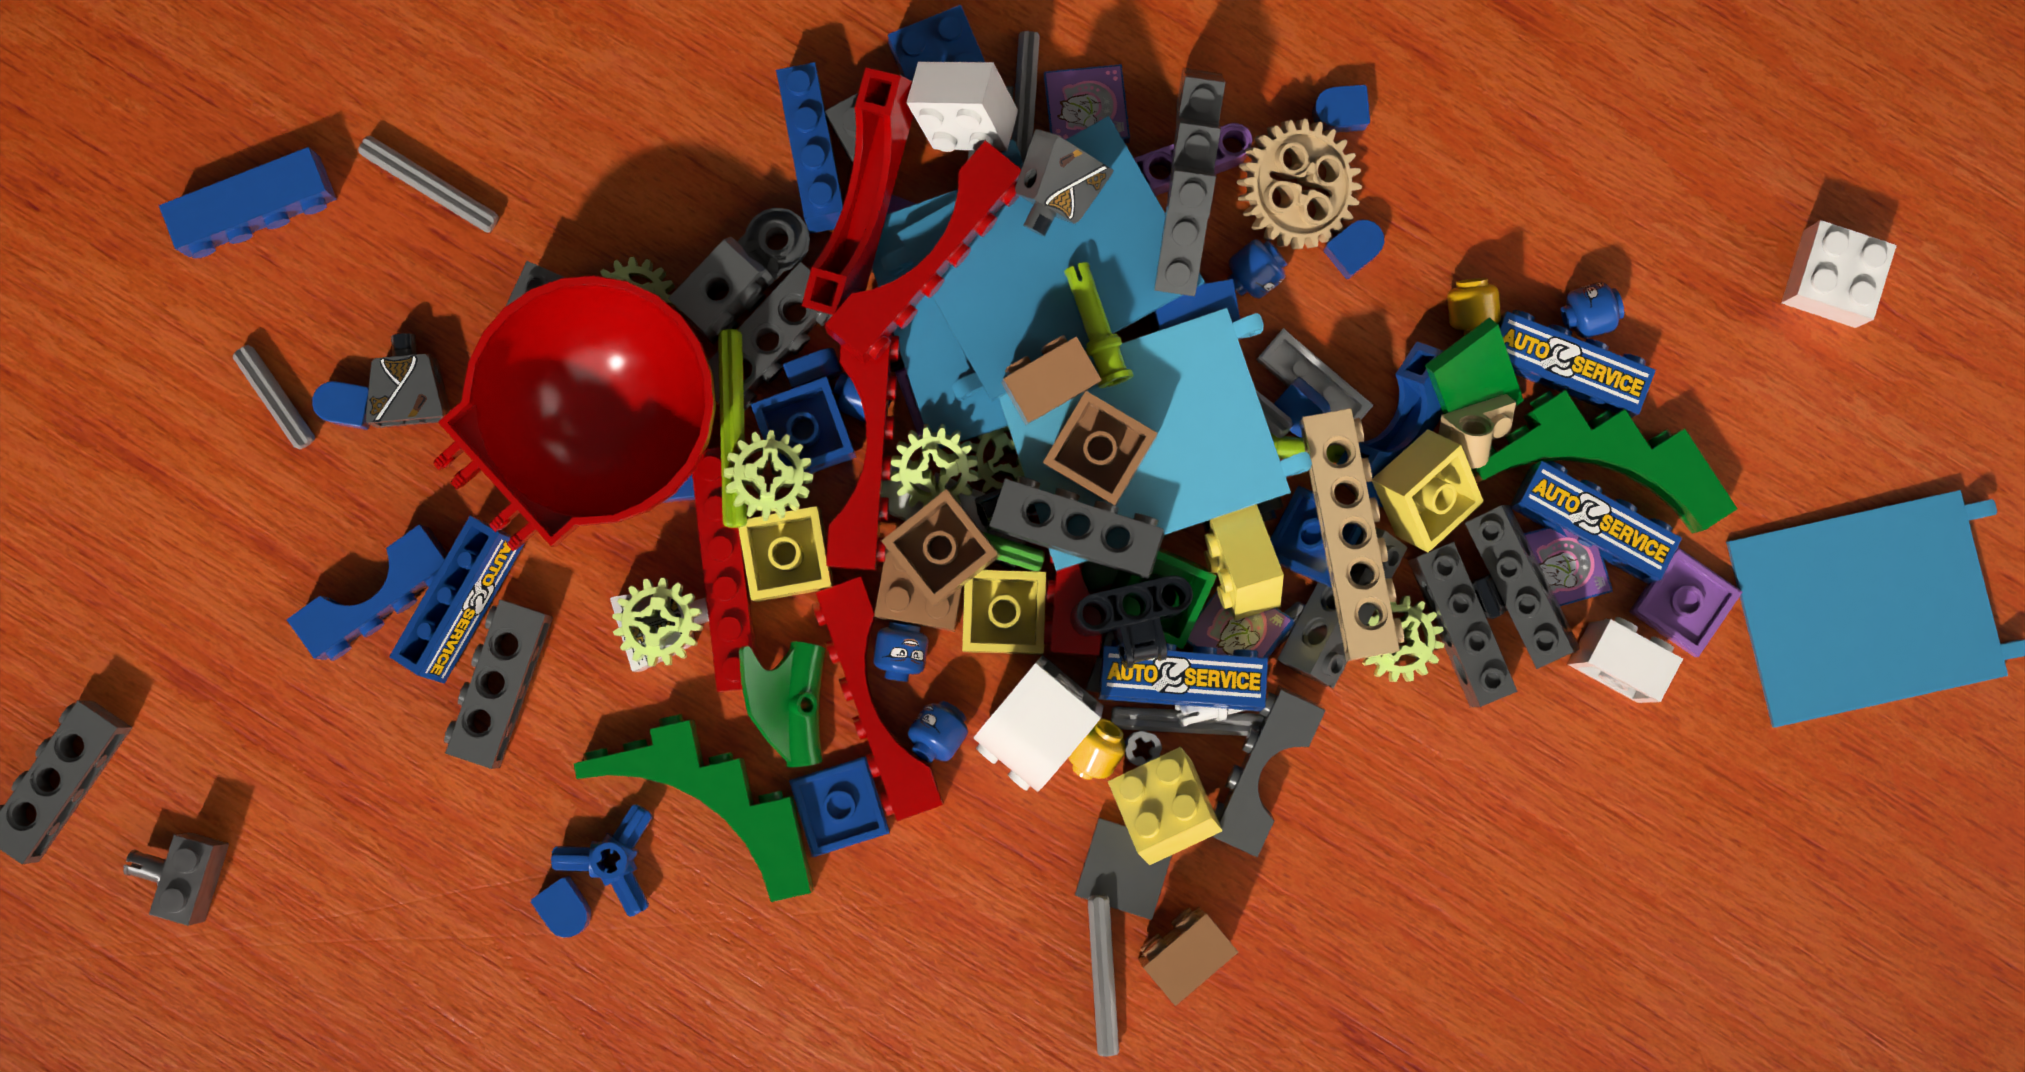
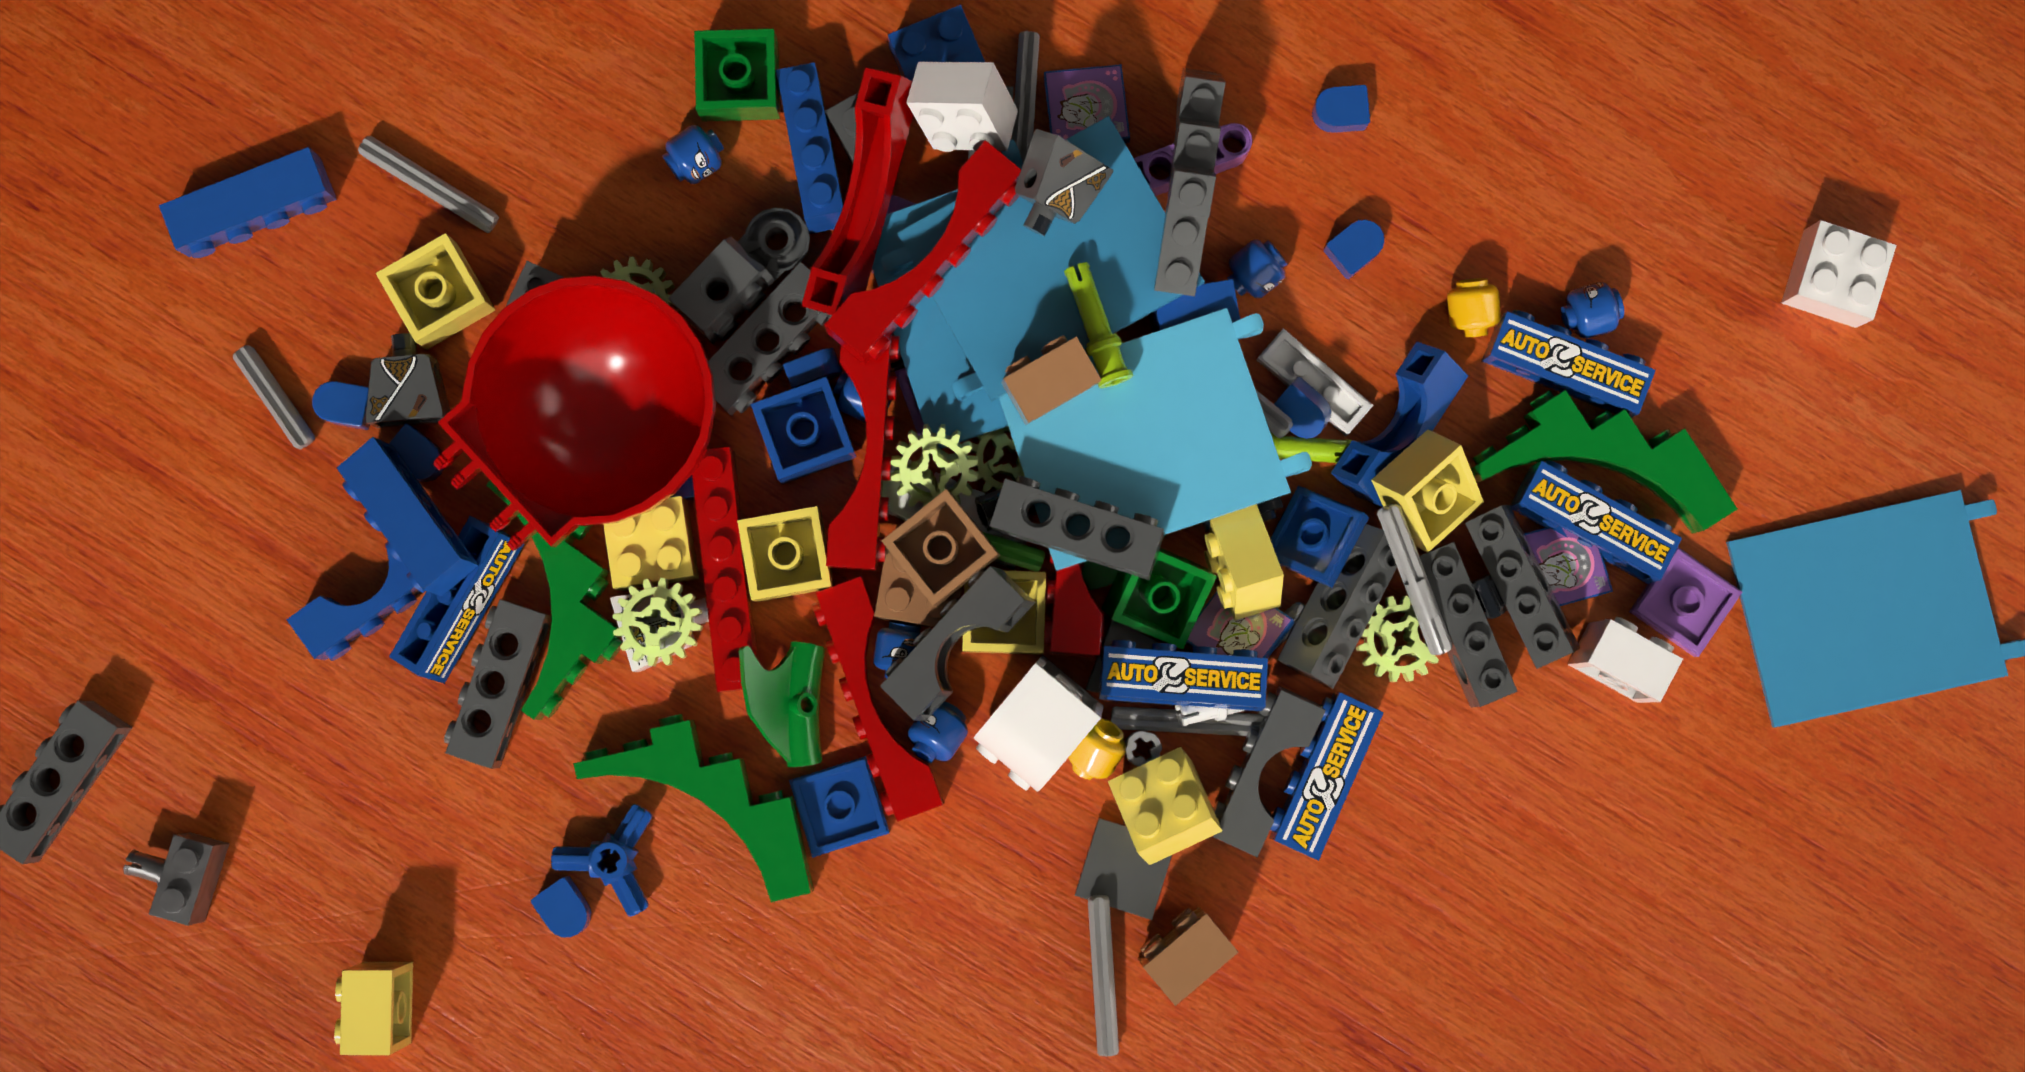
(374, 1008): none -> light yellow brick
(406, 517): none -> blue brick
(417, 453): none -> blue piece
(435, 291): none -> light yellow brick
(576, 627): none -> green arch
(652, 546): none -> light yellow brick
(693, 154): none -> blue head
(731, 417): lime axle -> none
(737, 75): none -> green brick
(750, 475): yellowish green gear -> none
(921, 679): none -> dark grey arch
(1100, 448): medium nougat brick -> none
(1134, 630): black piece -> none
(1308, 149): tan gear -> none
(1325, 775): none -> brick
(1343, 430): tan brick -> none
(1415, 579): none -> light grey axle
(1474, 370): green tile -> none
(1477, 427): tan plate -> none

